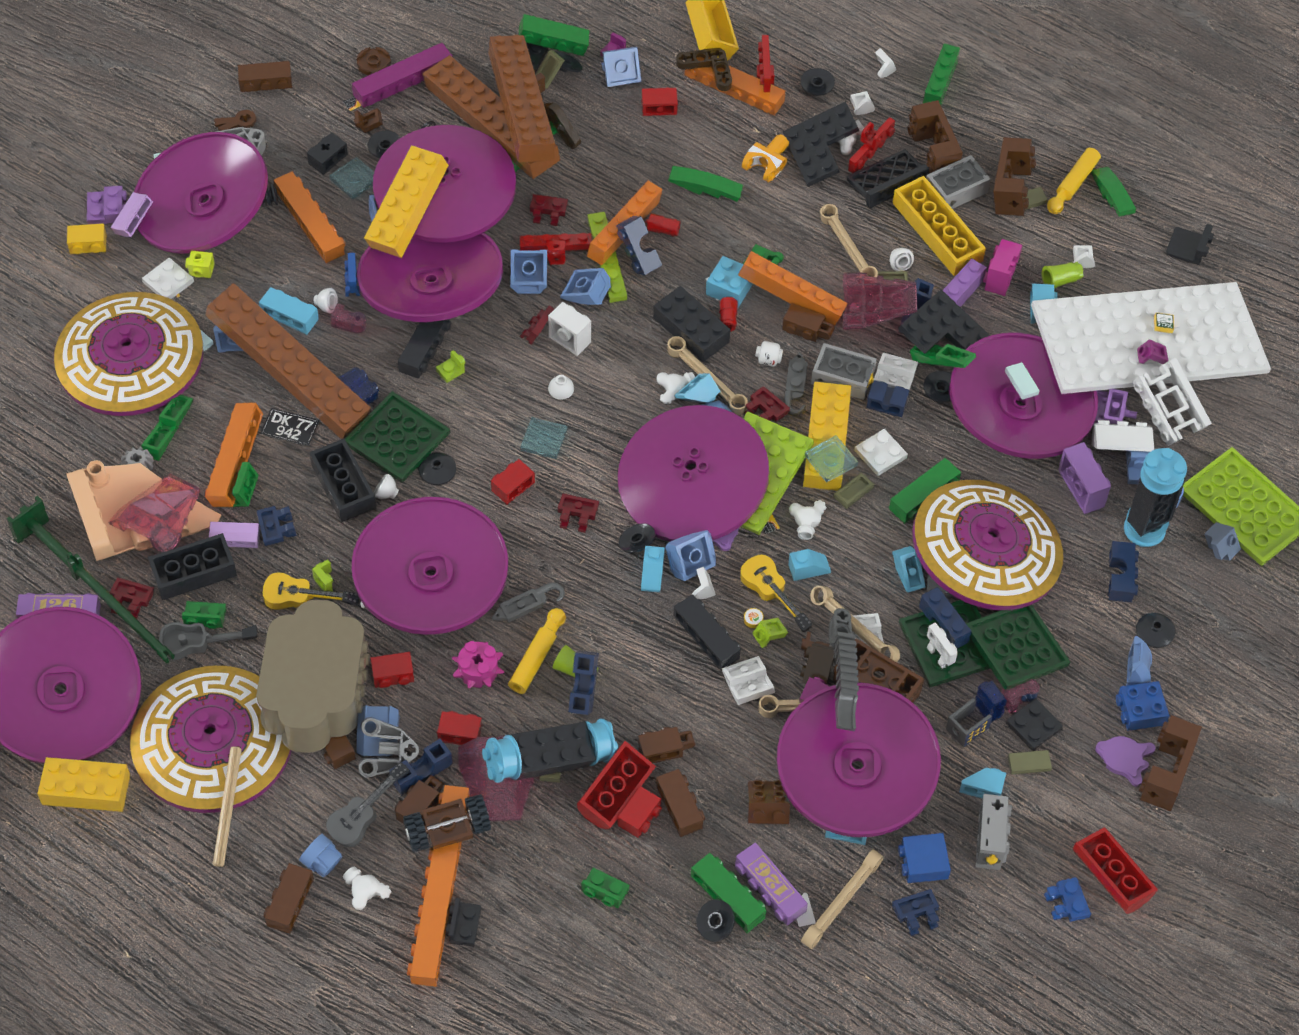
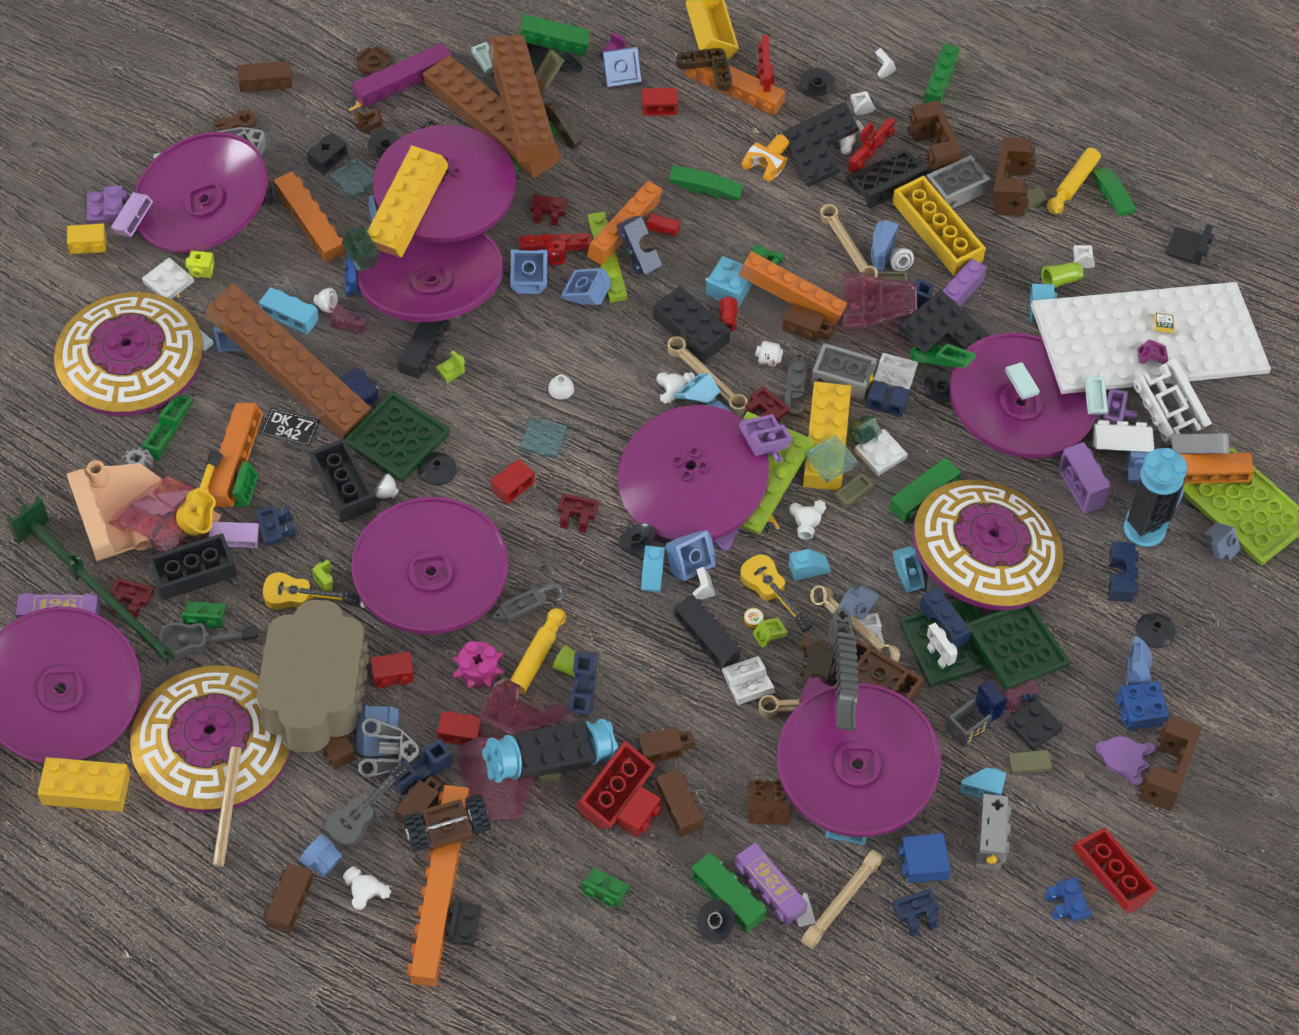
(196, 512): none -> yellow piece
(361, 248): none -> clear green brick
(481, 55): none -> light aqua tile
(515, 716): none -> clear pink wedge
(536, 325): dark red plate -> none
(569, 328): white brick -> none
(766, 436): none -> medium lavender plate
(859, 601): none -> sand blue brick
(864, 429): none -> clear green brick
(883, 243): none -> medium blue slope
(1002, 267): dark pink wedge -> none
(1096, 395): none -> light aqua tile
(1201, 443): none -> light grey connector
(1218, 468): none -> orange brick

